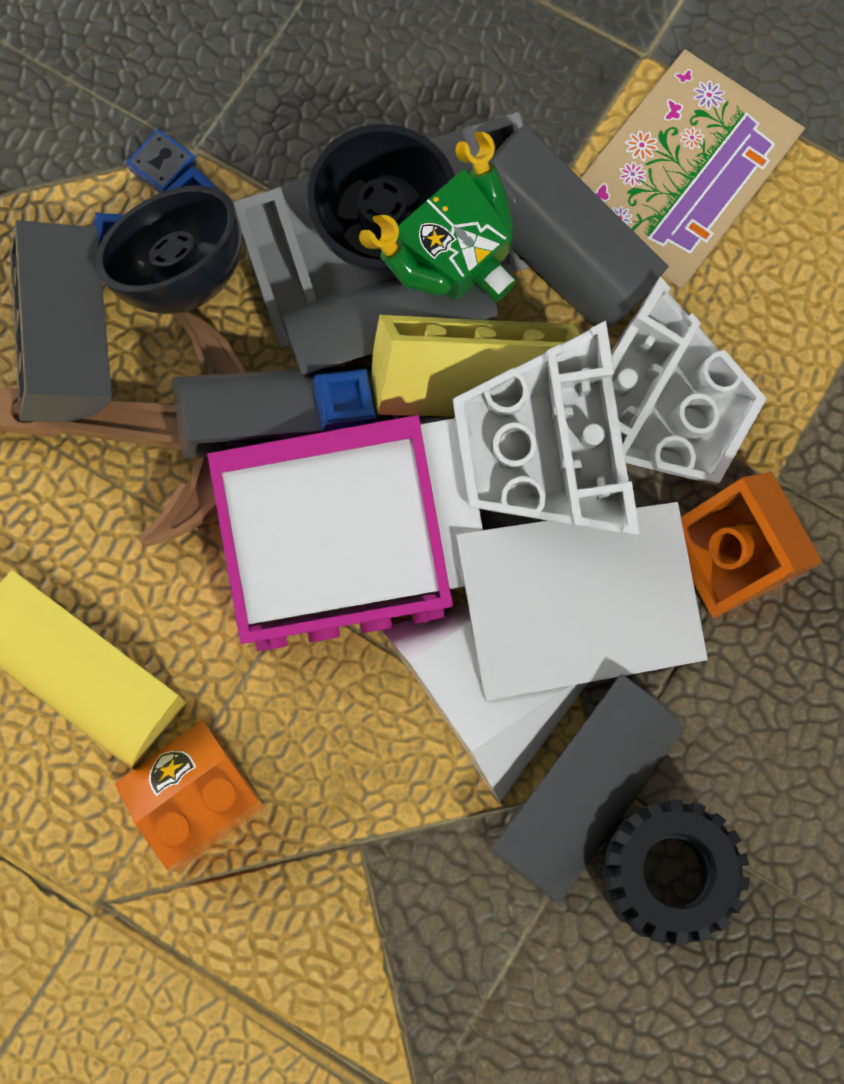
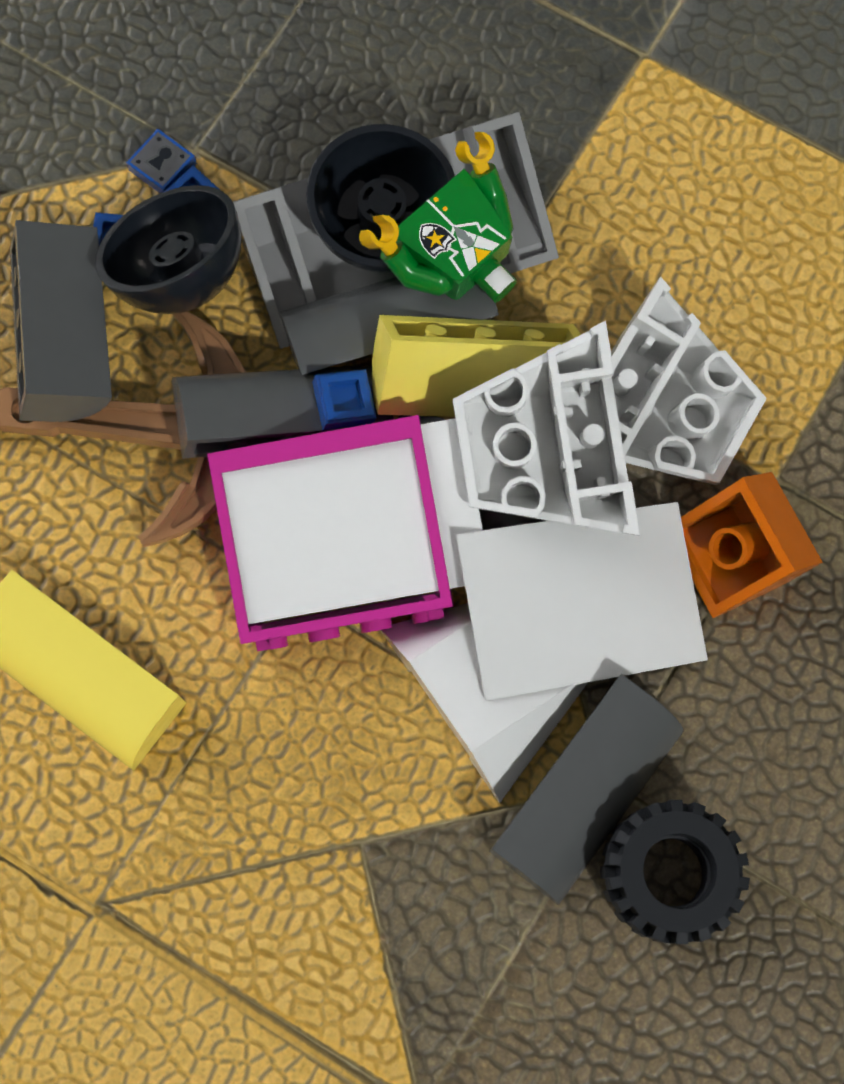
(188, 797): orange slope -> none
(573, 233): dark grey brick -> none
(690, 162): sticker -> none

